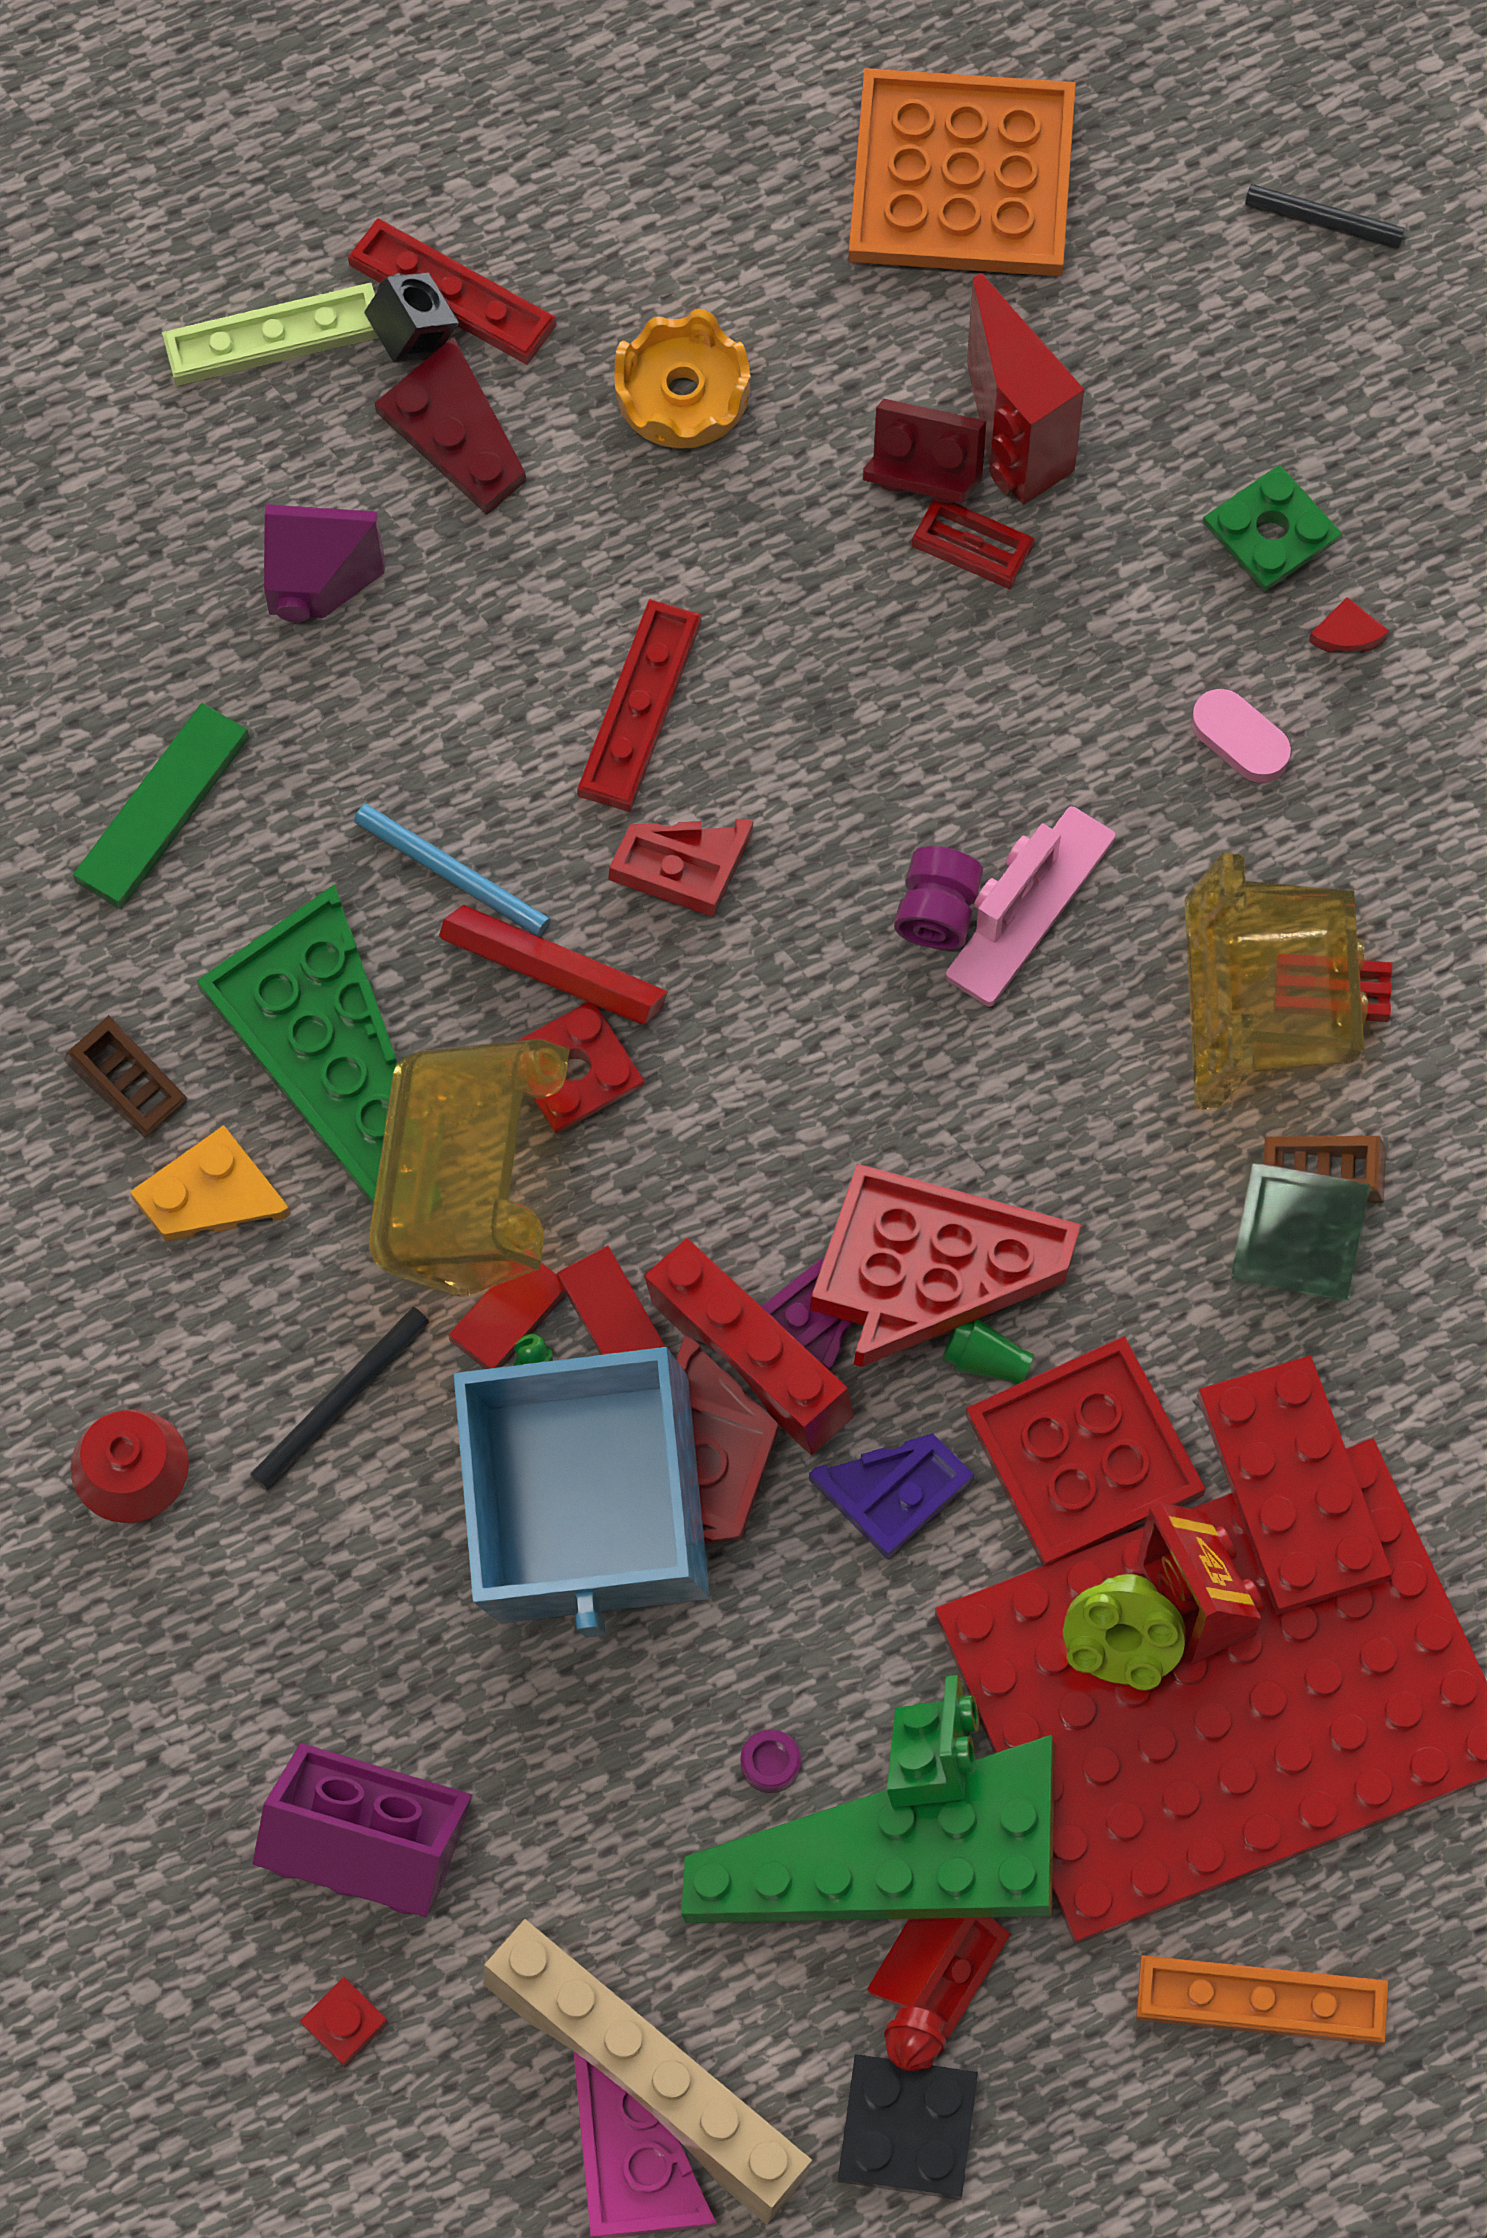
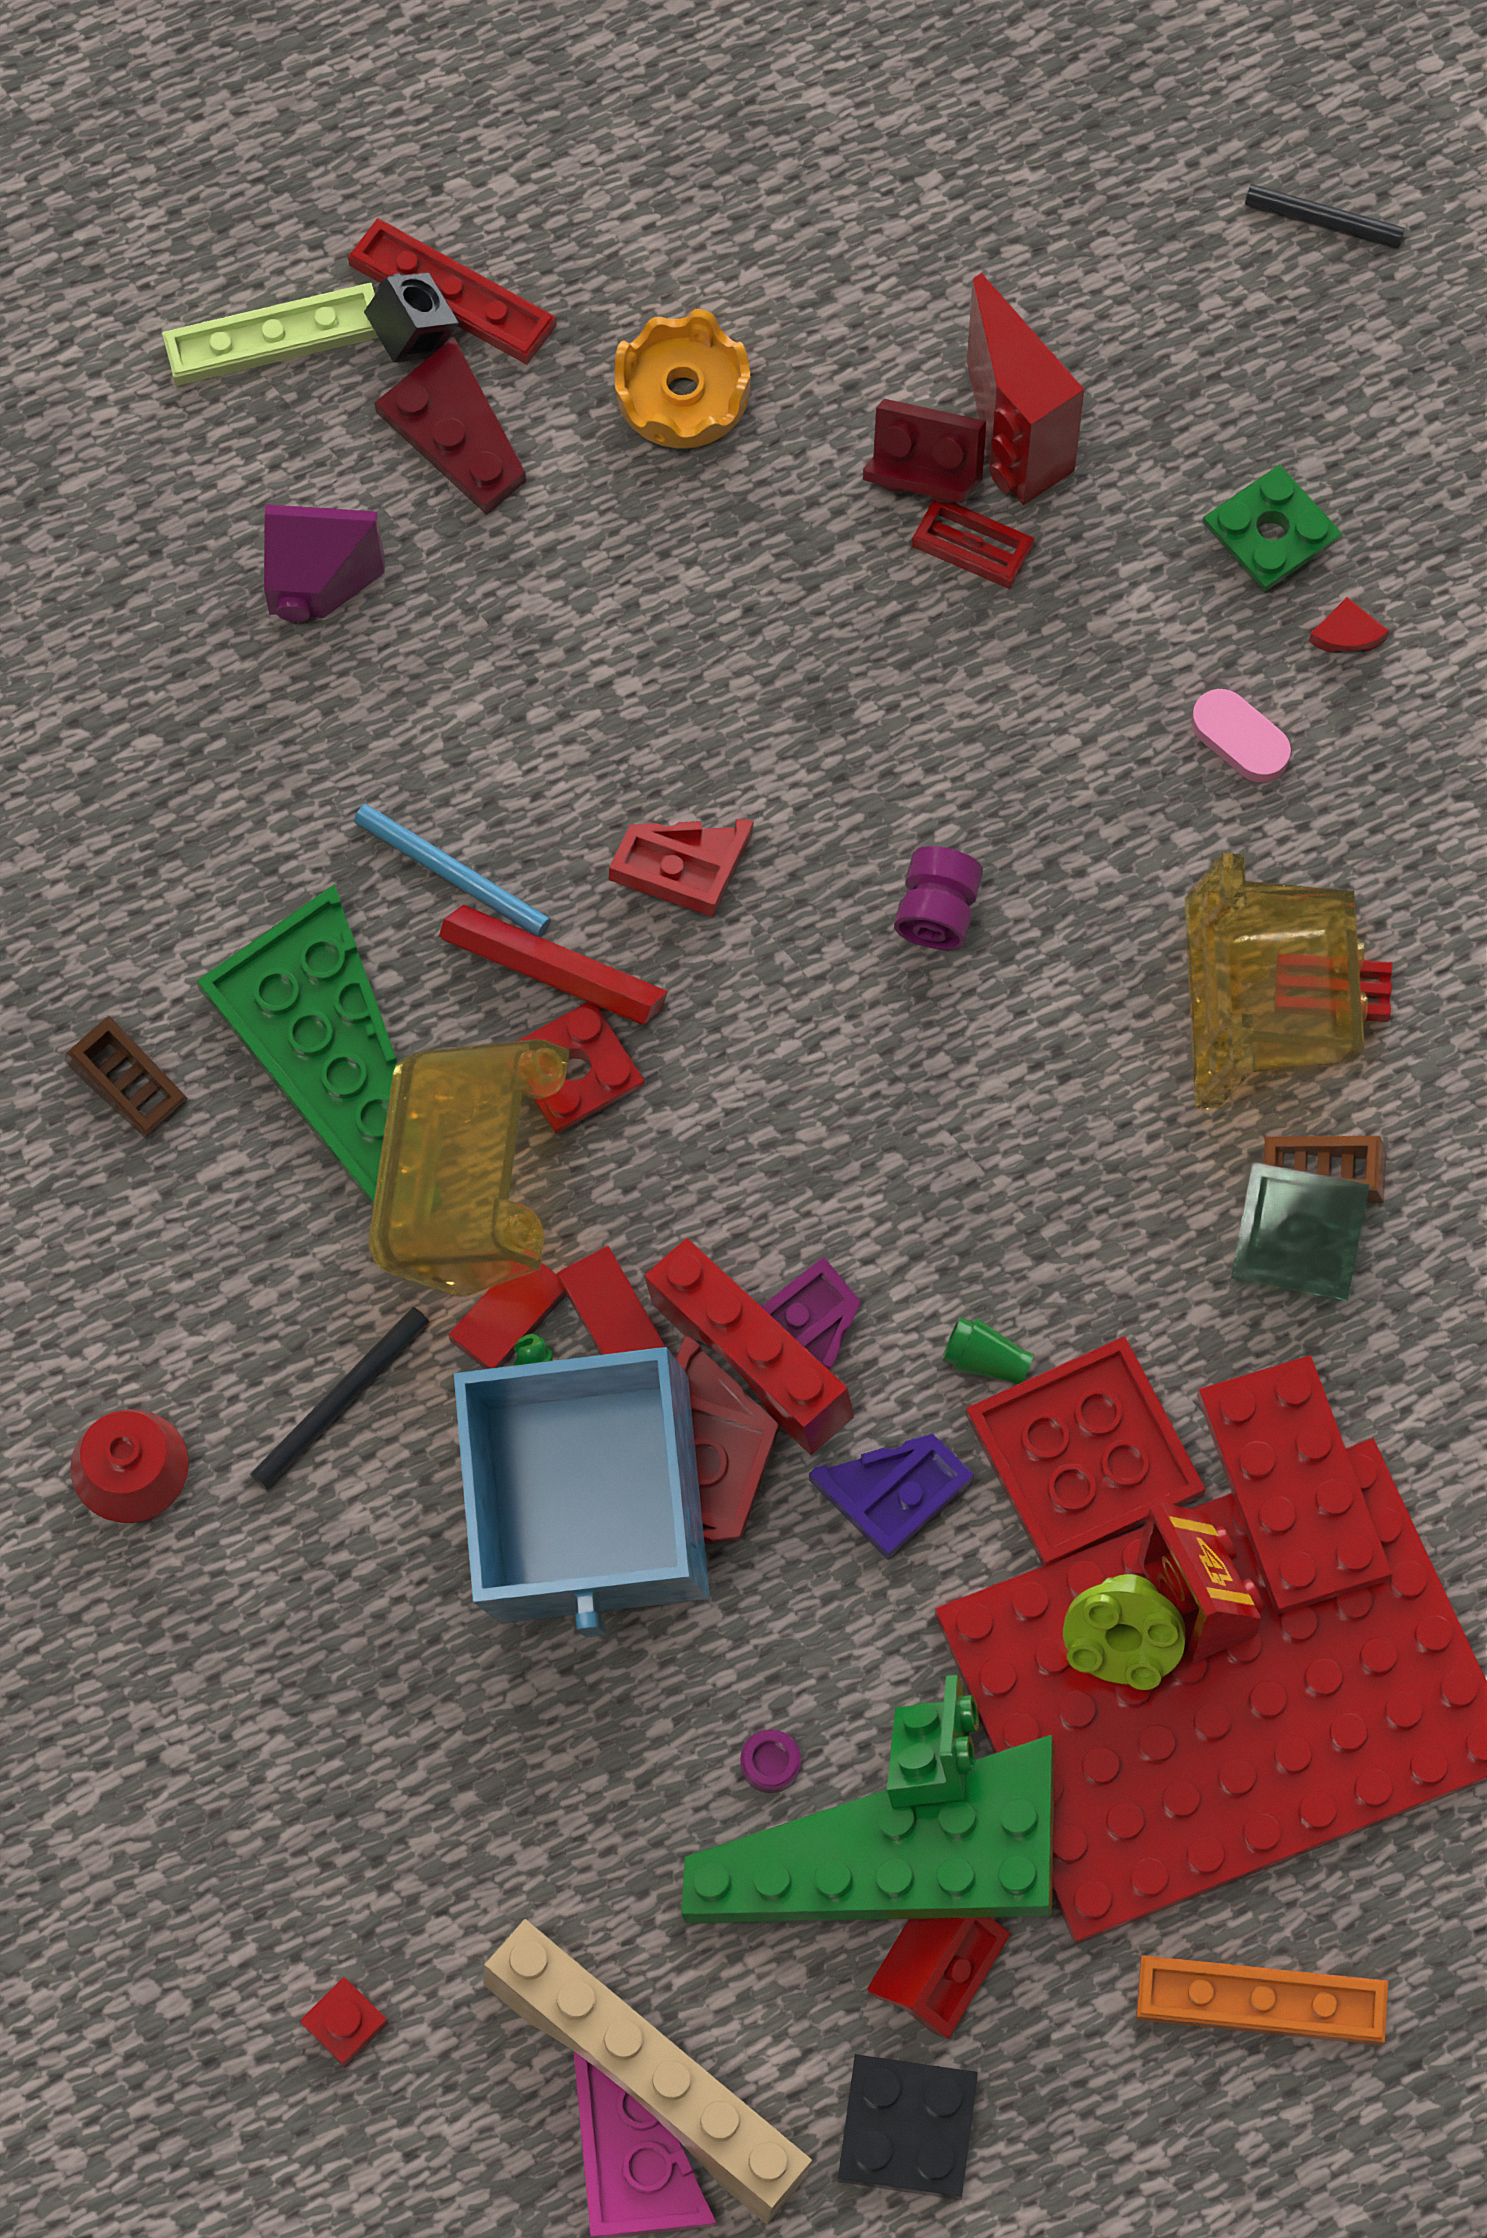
(161, 806): green tile -> none
(208, 1189): light orange wing -> none
(361, 1830): magenta slope -> none
(639, 705): red tile -> none
(914, 2038): red plate -> none
(930, 1259): wing -> none
(962, 172): orange plate -> none
(1027, 901): bright pink bracket -> none

